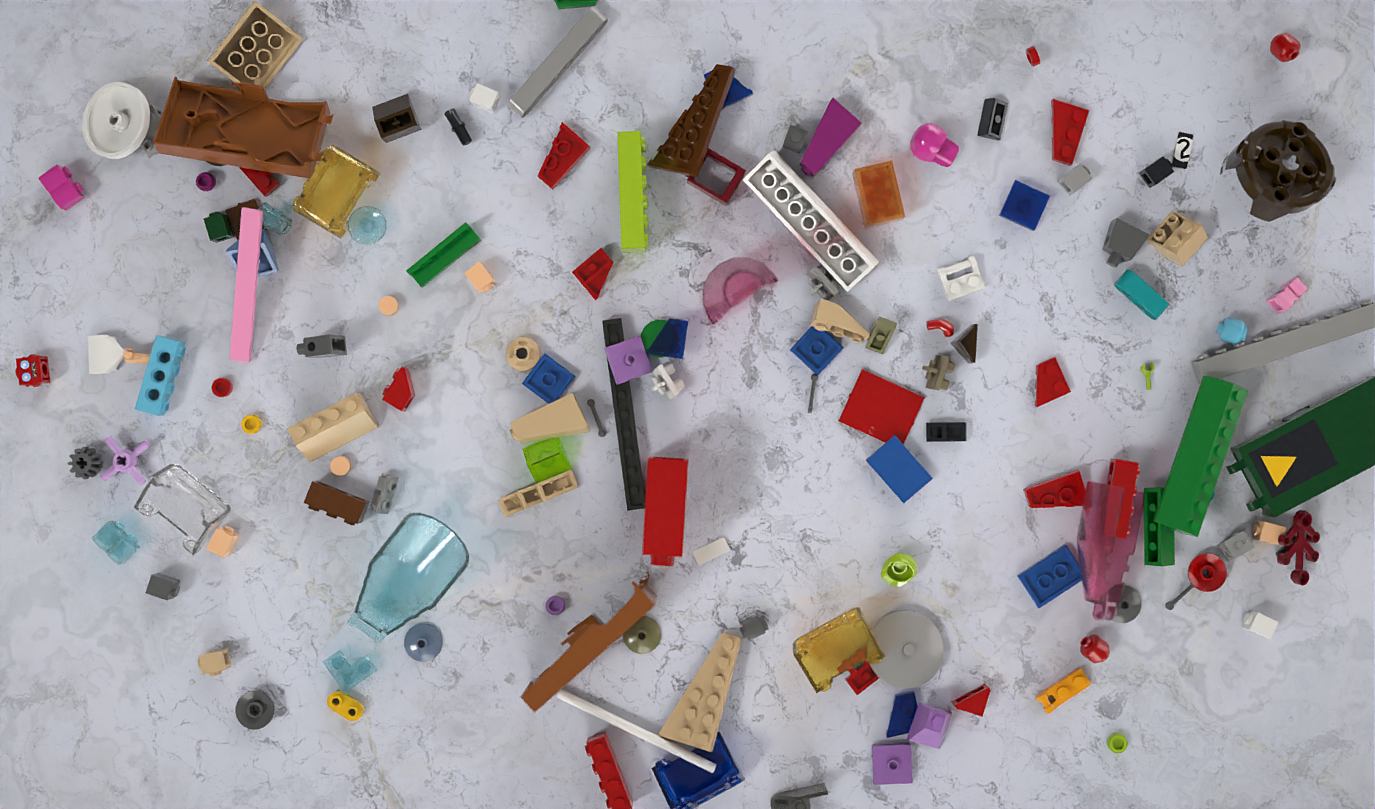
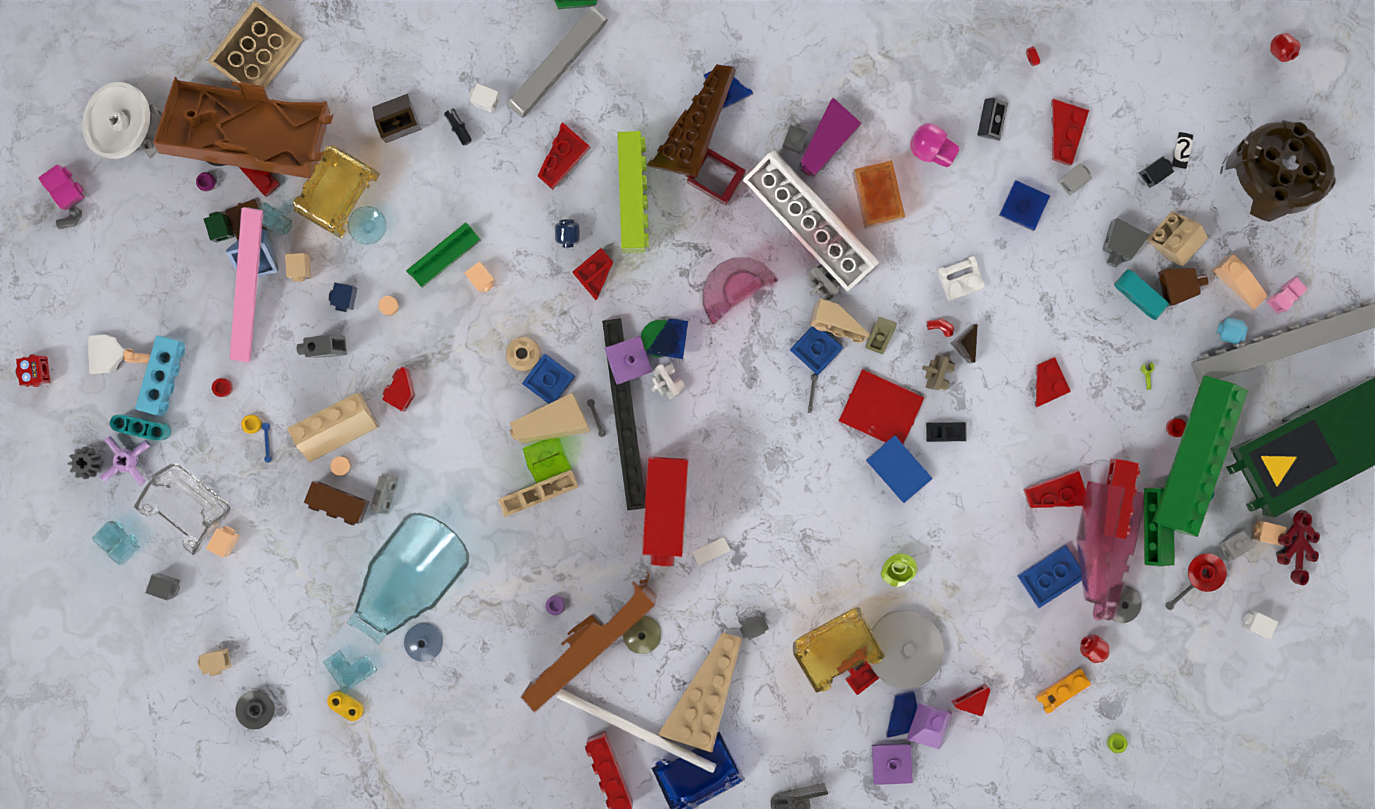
(74, 216): none -> dark grey arm
(131, 427): none -> teal beam
(265, 426): none -> blue hinge
(297, 266): none -> tan brick
(342, 297): none -> dark blue brick
(567, 233): none -> dark blue head
(1175, 427): none -> red tile
(1181, 284): none -> reddish brown torso
(1240, 280): none -> light nougat slope

